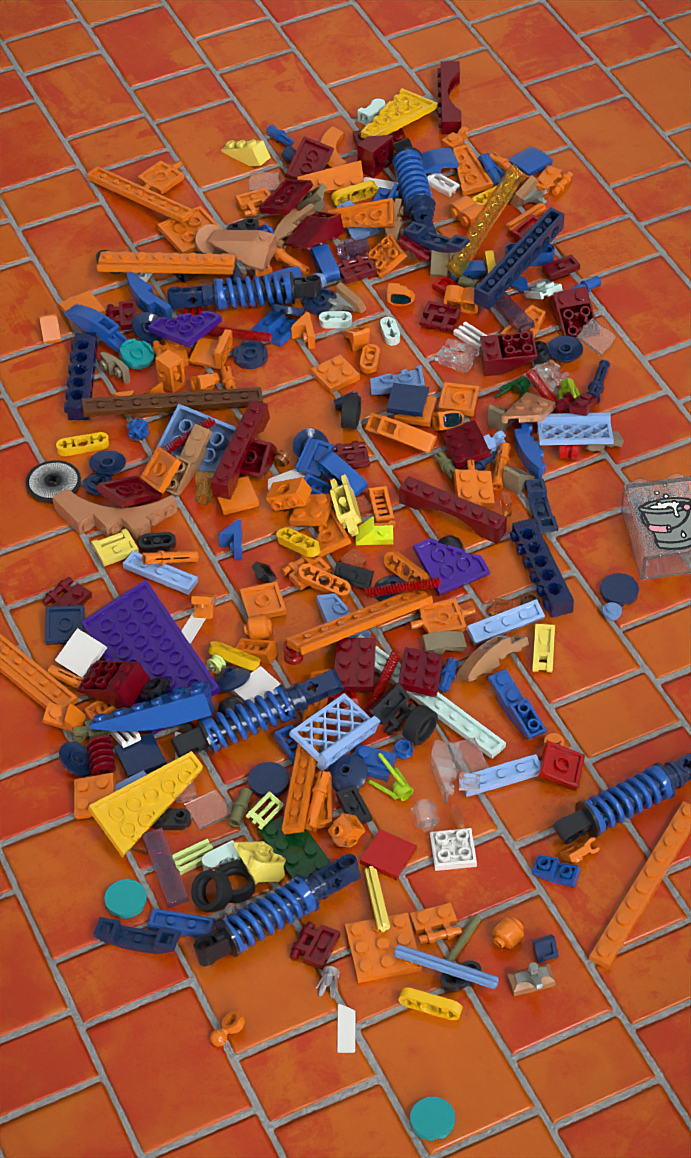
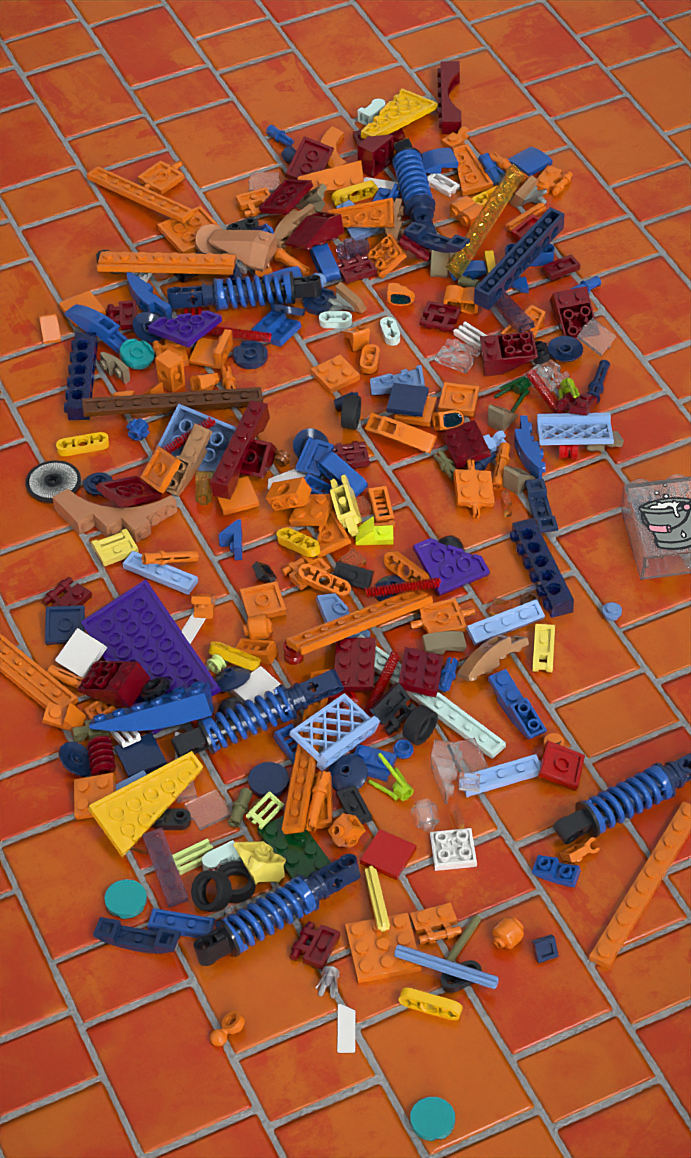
(107, 462): dark blue dish -> none
(157, 542): black plate -> none
(248, 152): light yellow slope -> none
(303, 329): orange slope -> none
(441, 284): red tile -> none
(483, 521): dark red arch -> none
(529, 409): nougat wing -> none
(531, 979): piece -> none
(543, 289): light aqua plate -> none
(619, 589): dark blue tile -> none

